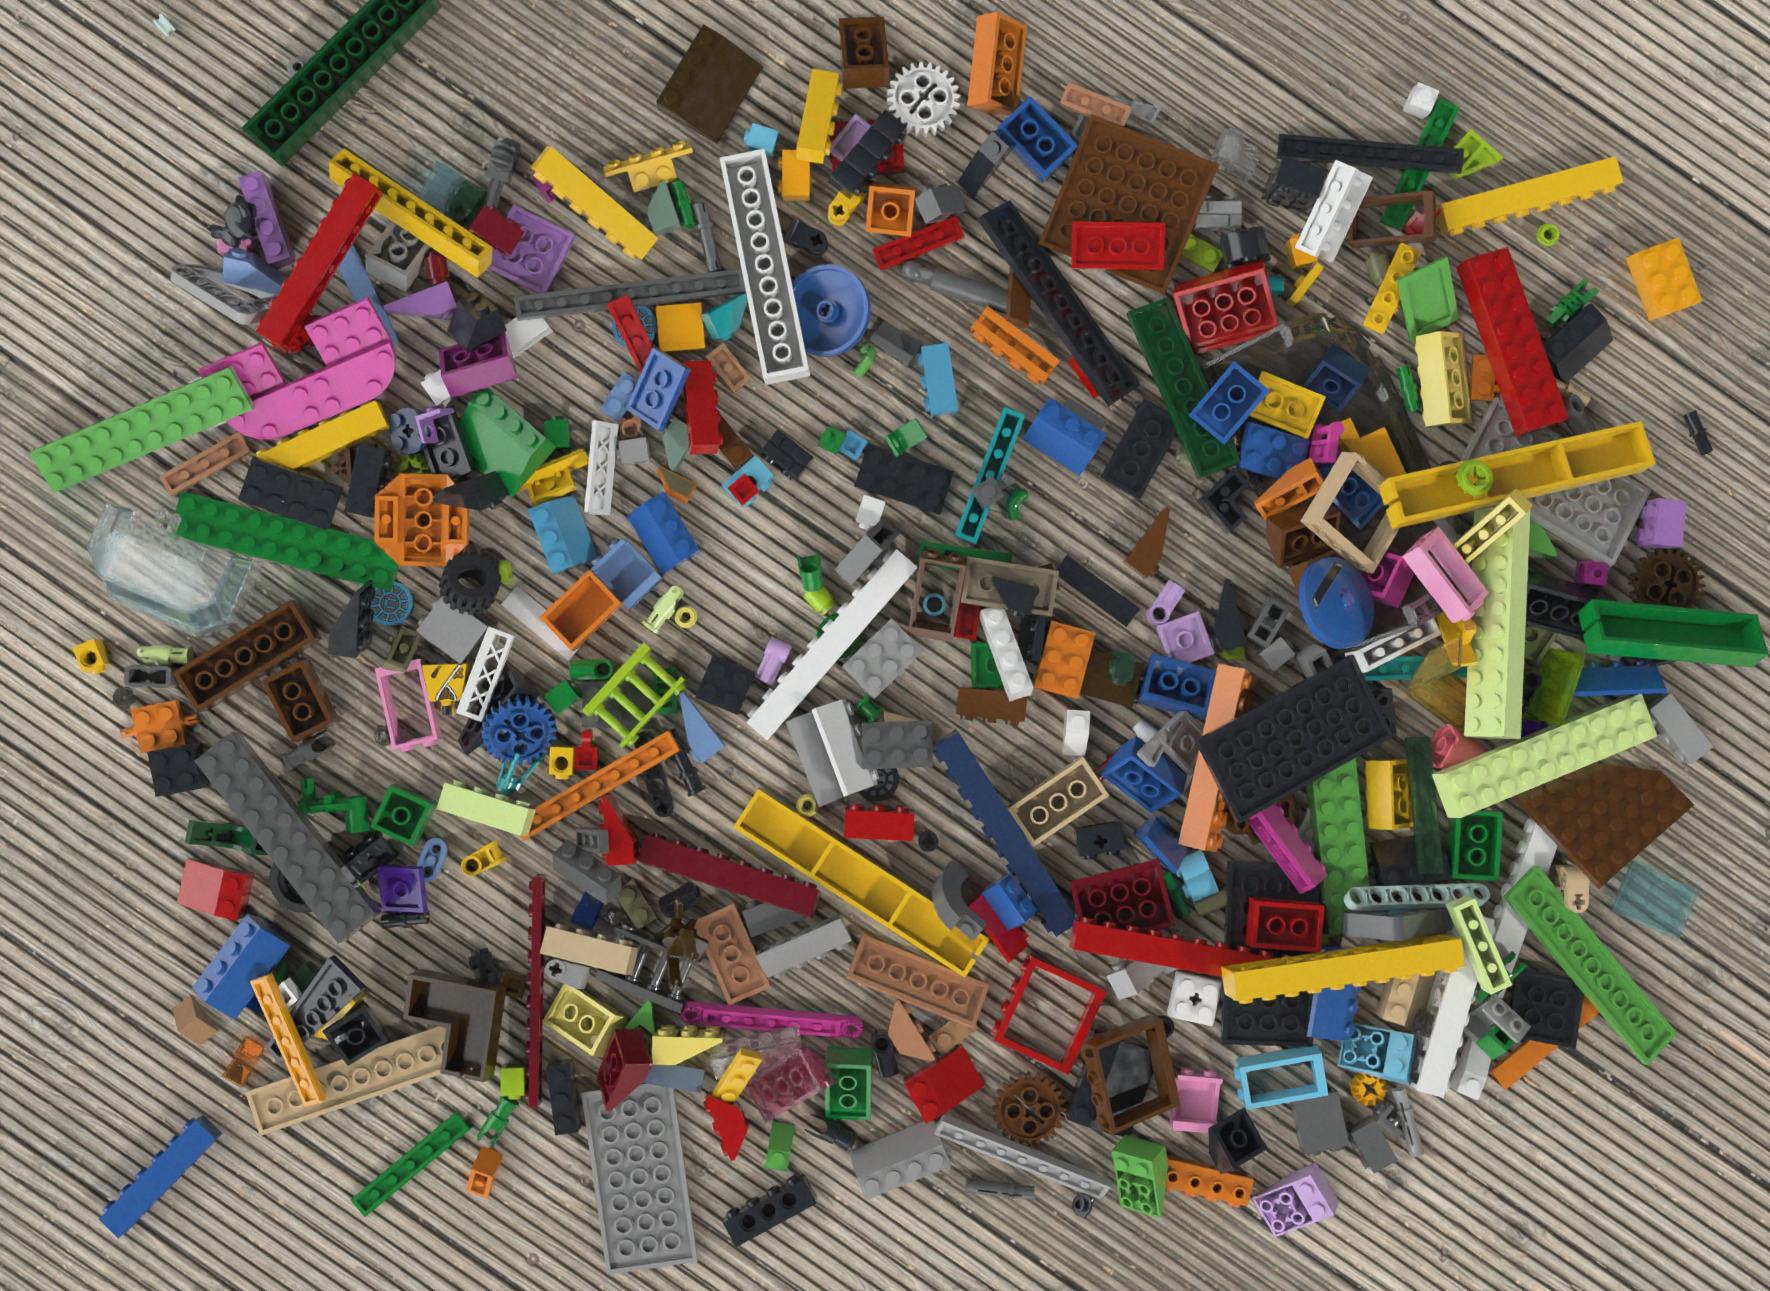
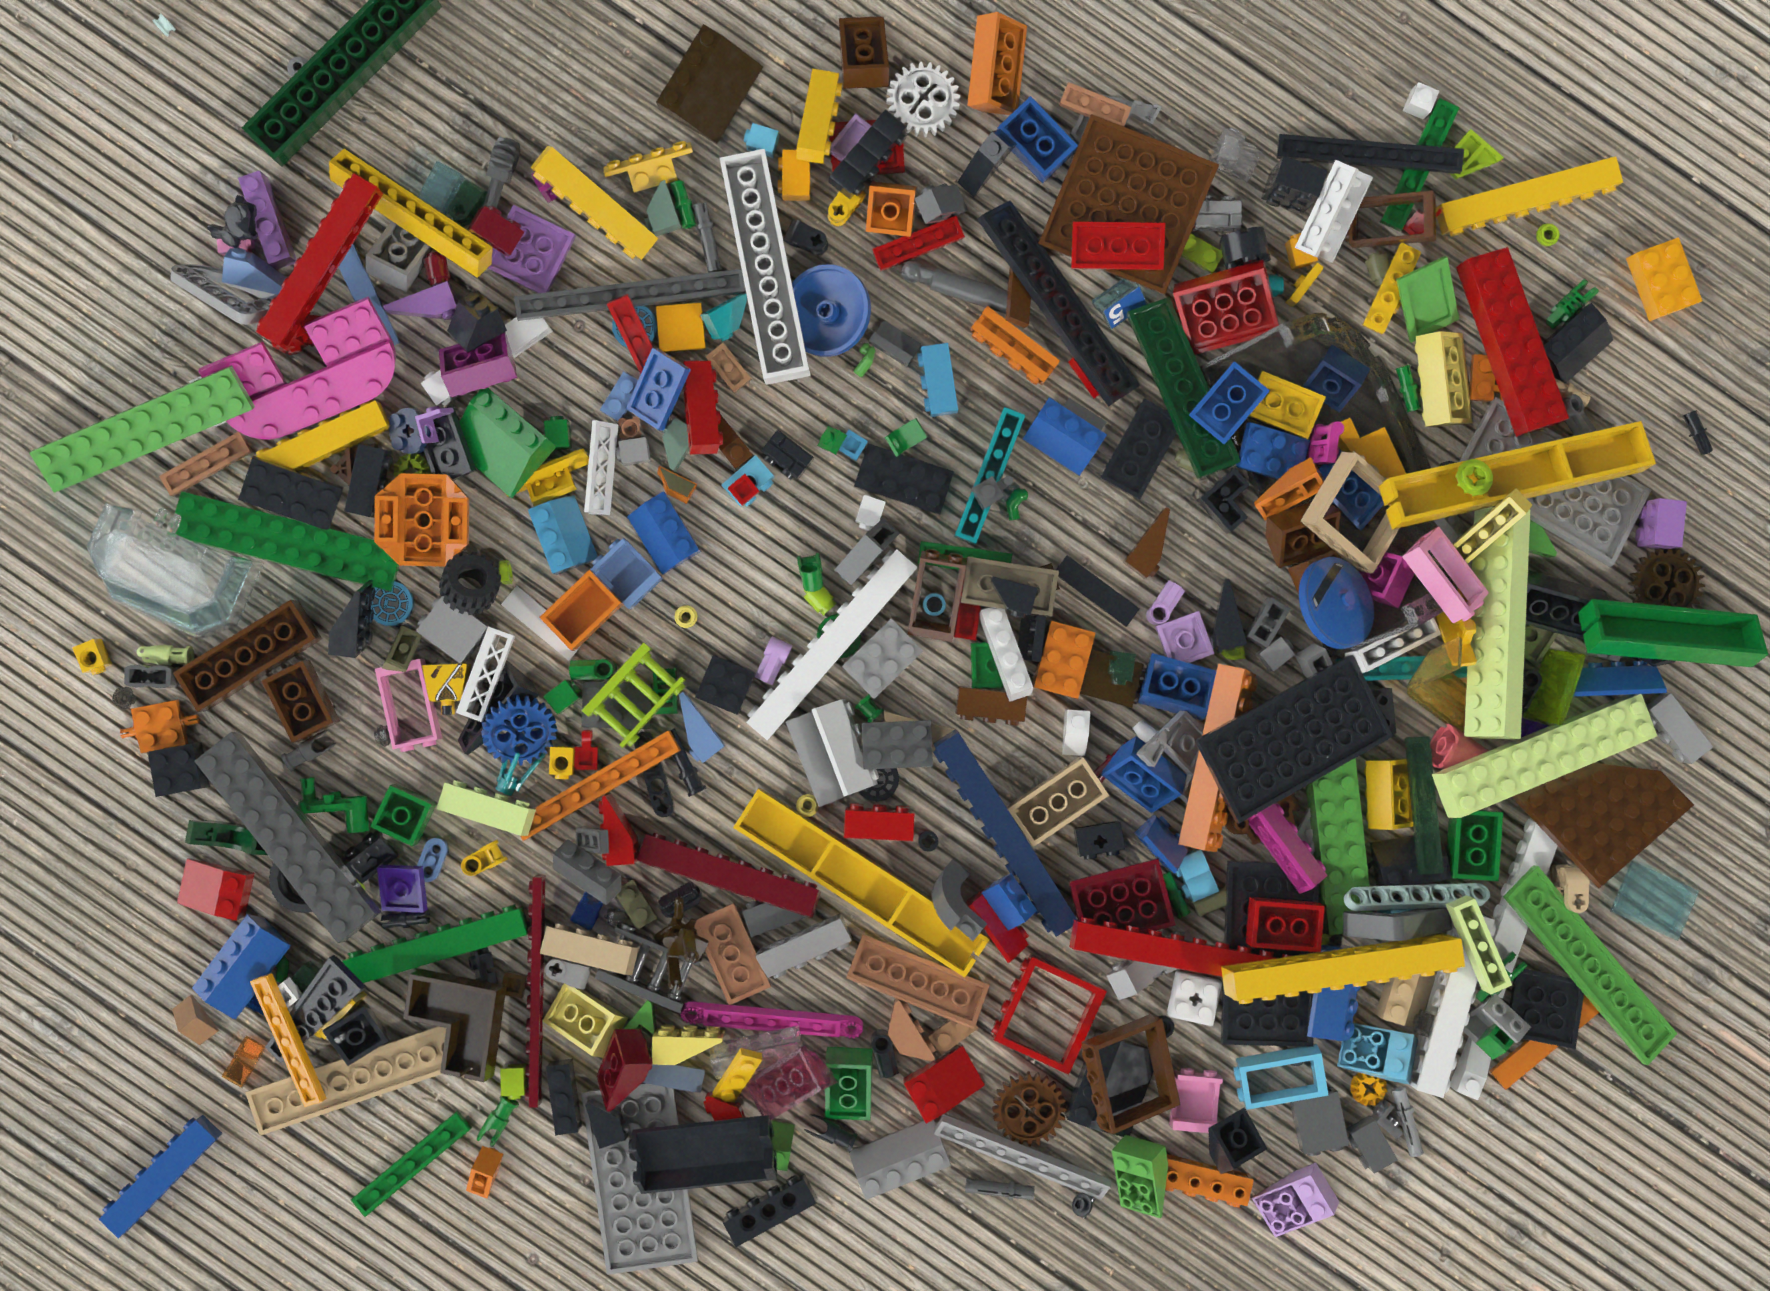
(439, 945): none -> green brick
(476, 493): black slope -> none
(607, 1126): none -> black slope
(663, 609): yellowish green piece -> none
(704, 1154): none -> black panel
(1118, 300): none -> panel
(1591, 573): magenta brick -> none

